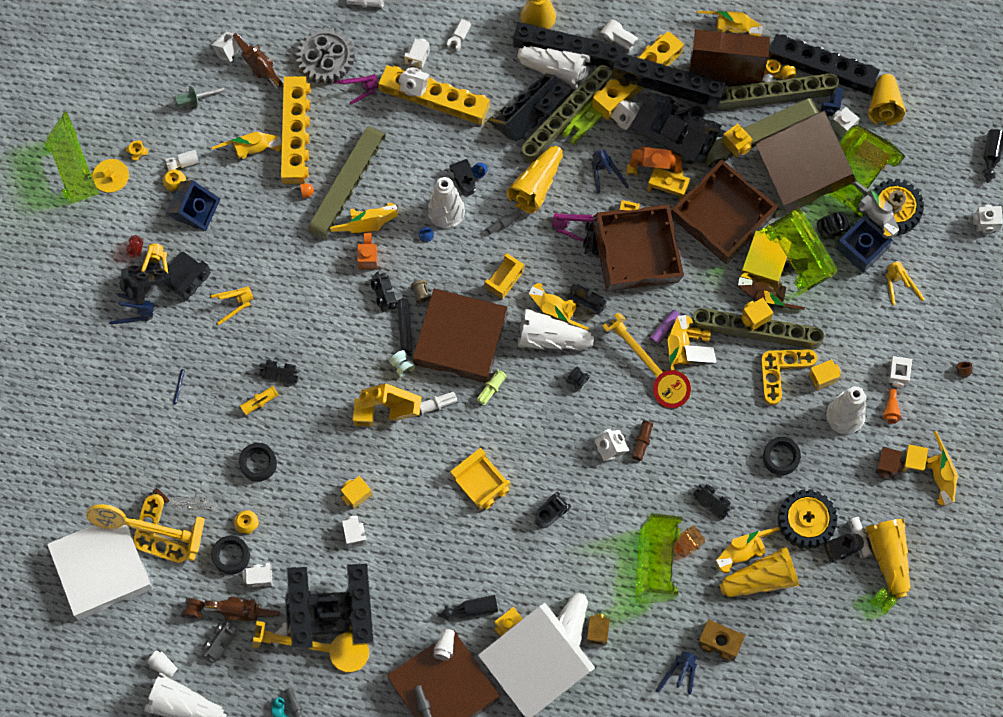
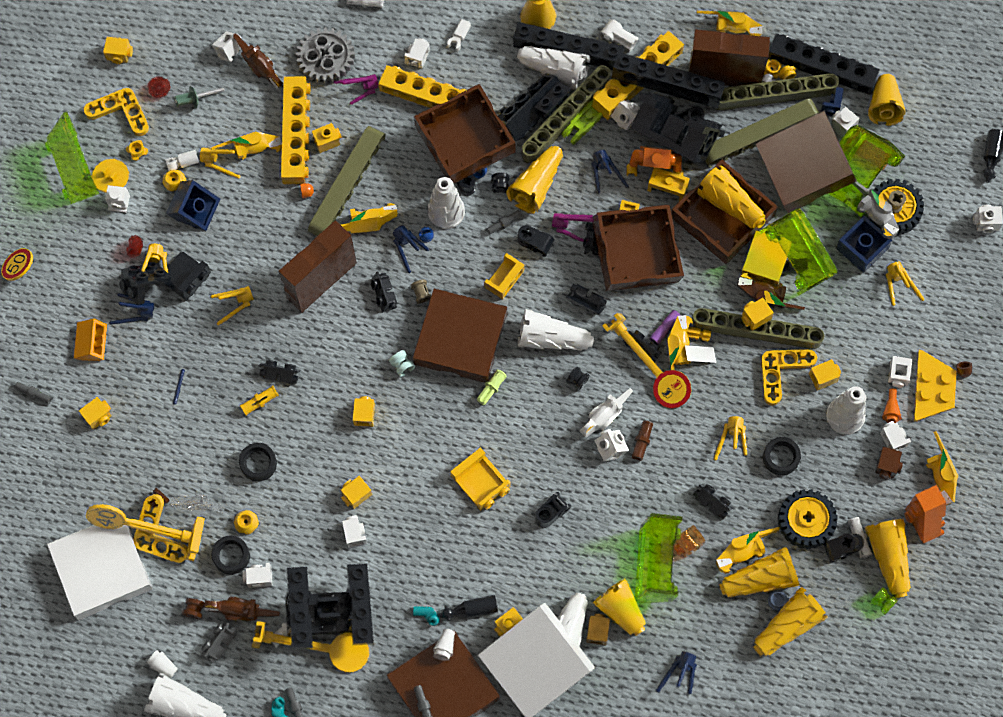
(17, 264): none -> piece
(33, 392): none -> dark grey bar
(90, 340): none -> light orange brick
(96, 413): none -> yellow brick
(117, 50): none -> yellow brick
(117, 198): none -> white brick
(120, 103): none -> yellow beam
(157, 82): none -> clear red plate
(209, 156): none -> yellow plant
(318, 266): none -> reddish brown tile
(326, 137): none -> yellow brick
(367, 253): orange brick -> none
(401, 403): yellow panel -> none
(404, 325): black axle -> none
(405, 236): none -> dark blue plant
(413, 82): white brick -> none
(428, 613): none -> teal arm
(438, 402): white axle -> none
(465, 134): none -> reddish brown tile
(500, 182): none -> black wheel
(536, 241): none -> black piece
(554, 306): yellow animal -> none
(605, 413): none -> white animal
(622, 607): none -> yellow cone
(650, 348): none -> black hinge
(714, 630): pearl gold brick -> none
(727, 195): none -> yellow cone
(735, 428): none -> yellow plant
(737, 140): yellow brick -> none
(777, 600): none -> sand blue plate
(793, 620): none -> yellow cone
(833, 225): black gear -> none
(894, 436): none -> white brick
(915, 458): yellow panel -> none
(926, 513): none -> orange wedge
(933, 387): none -> yellow wing

